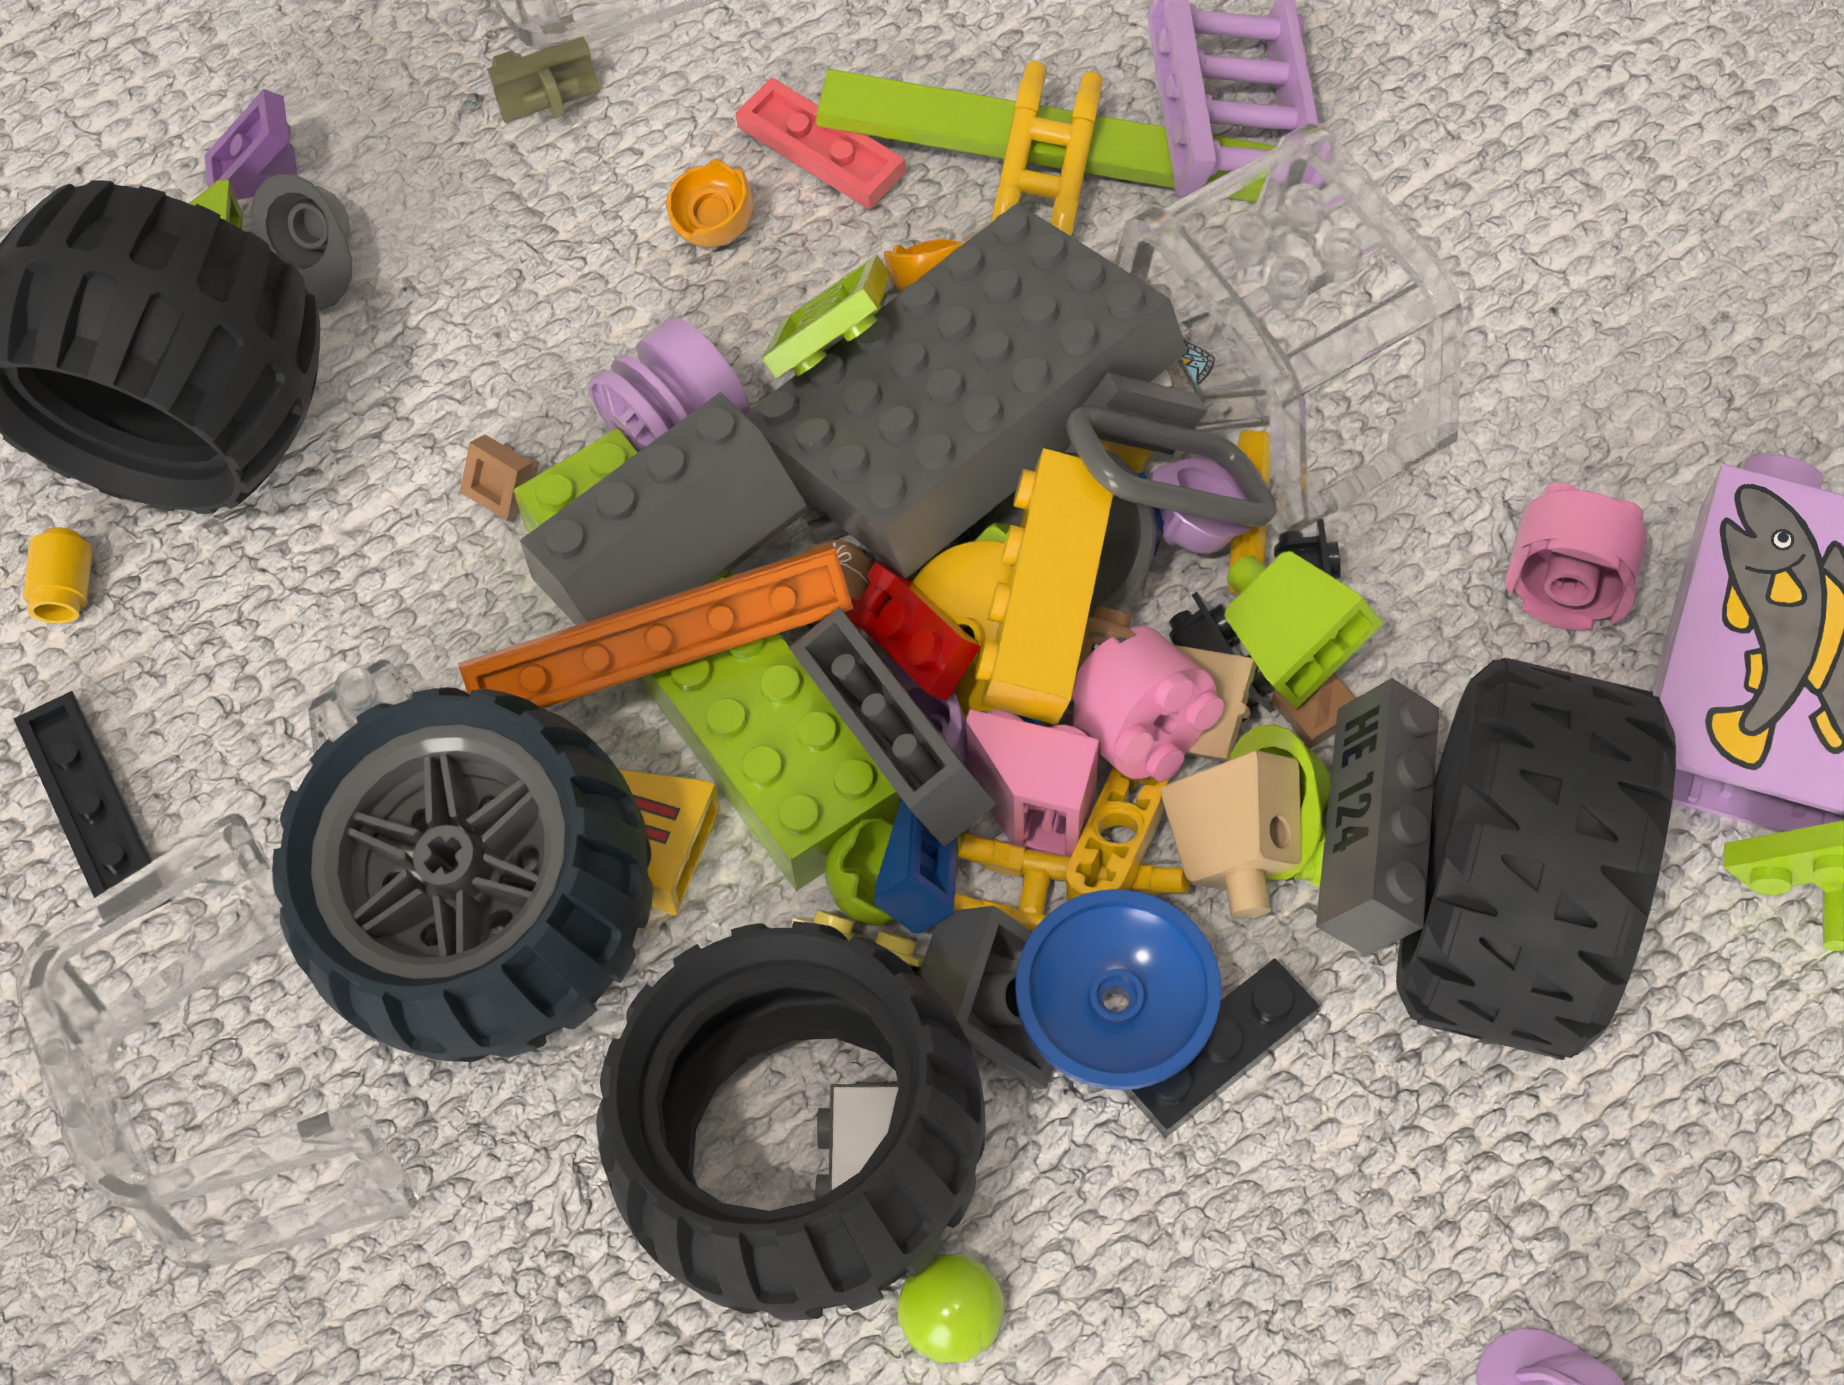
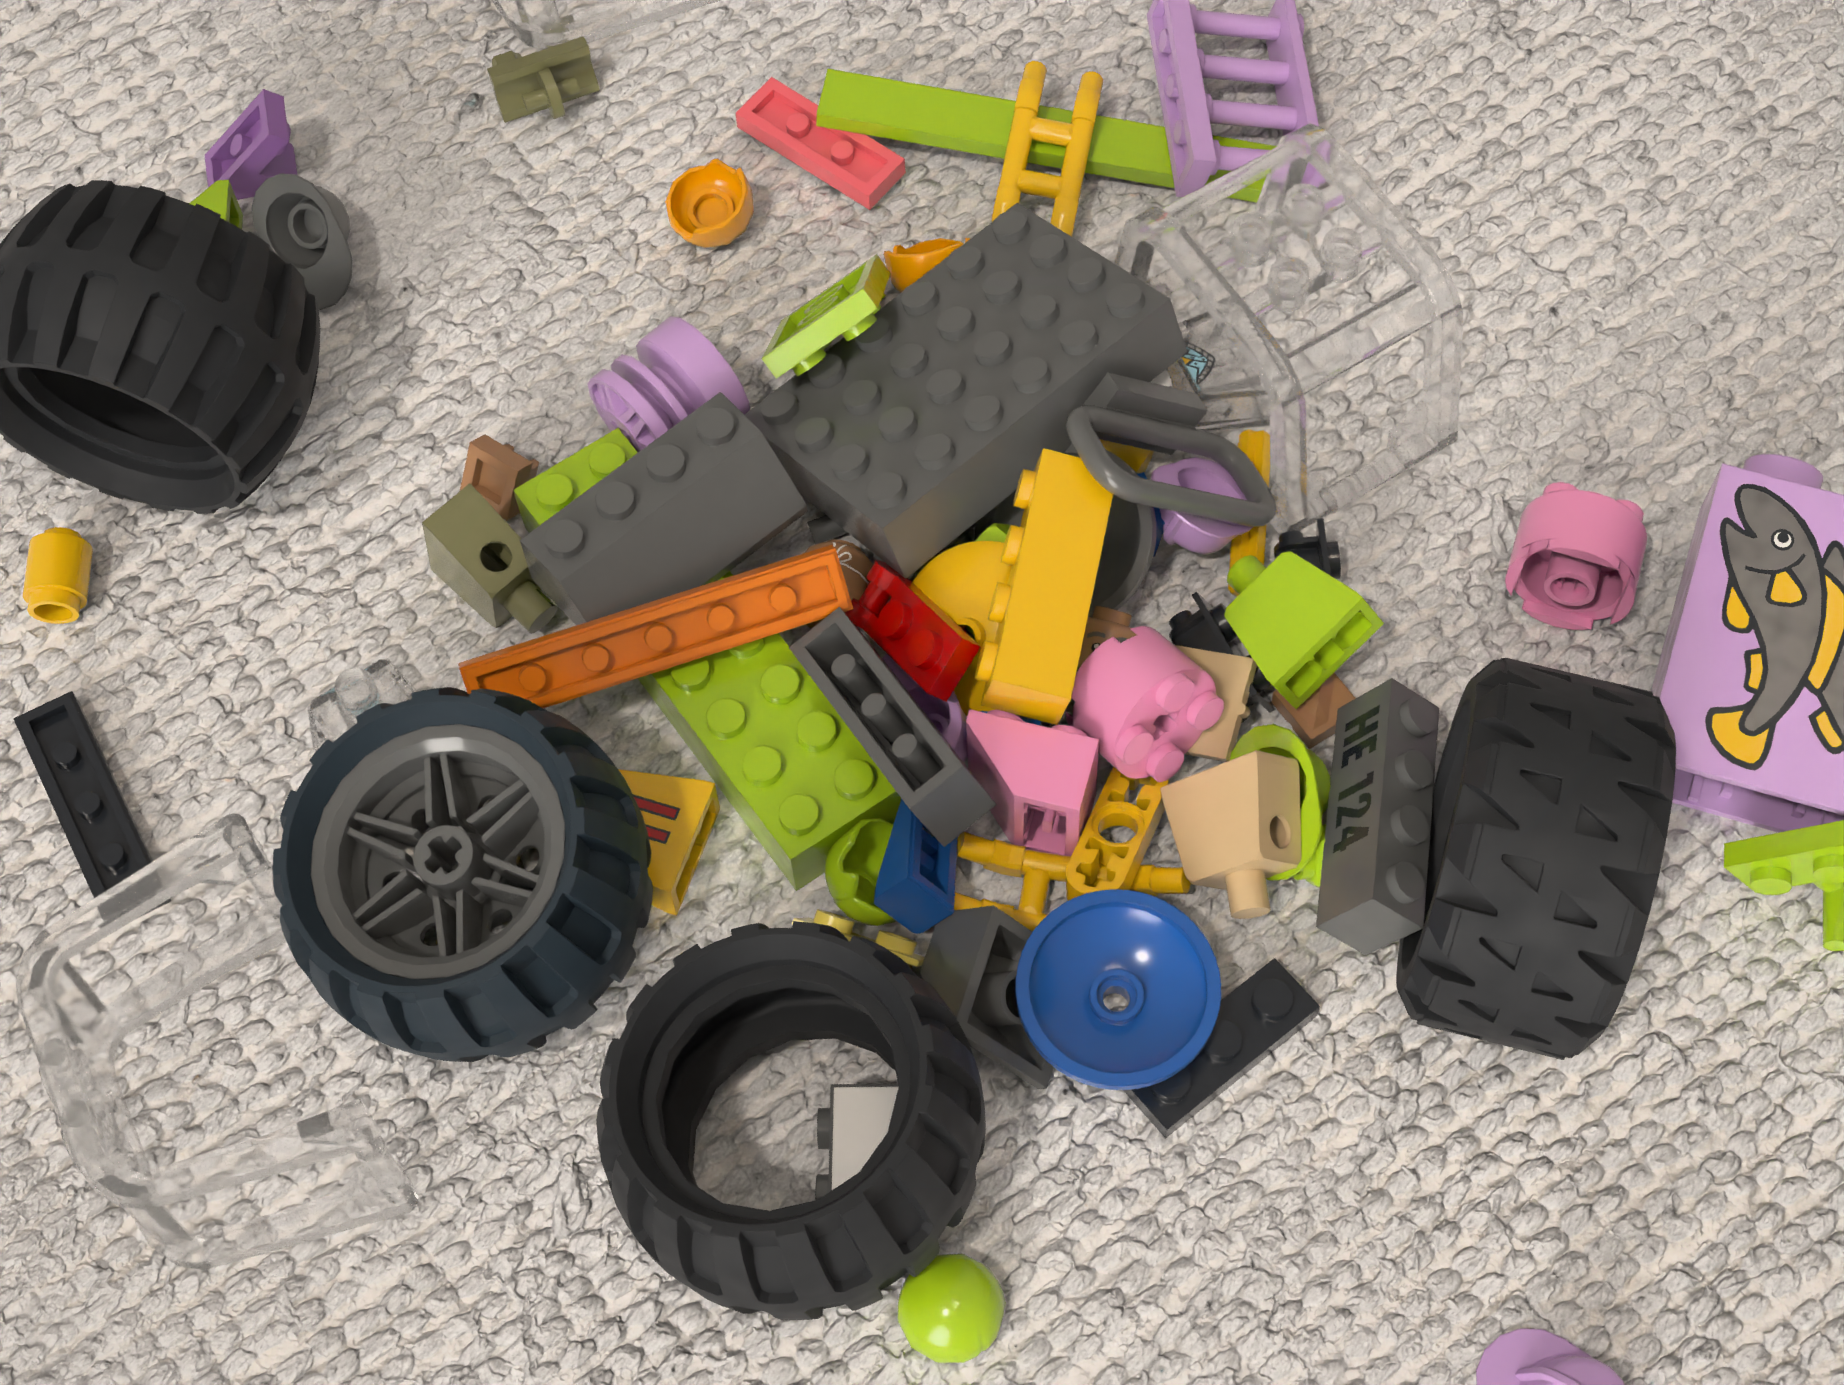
(484, 562): none -> olive torso

